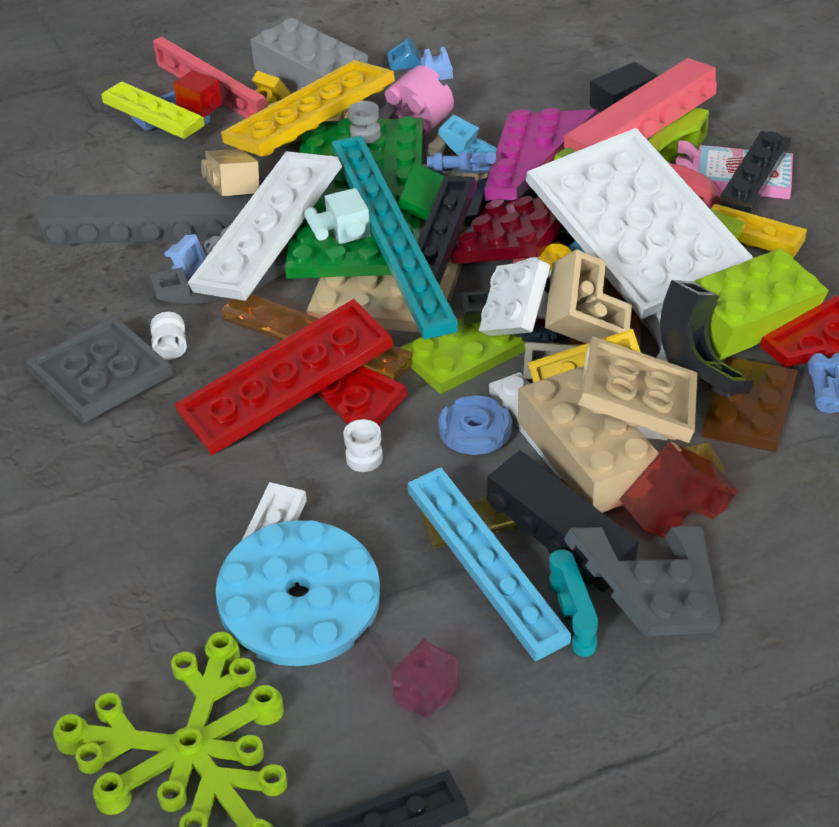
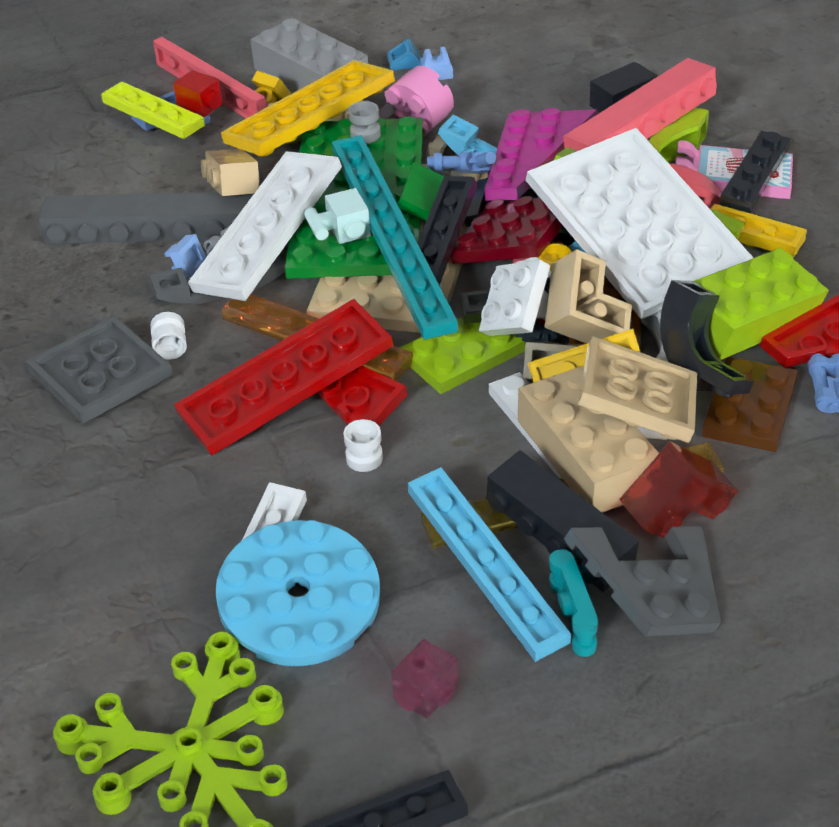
(475, 425): medium blue plate -> none

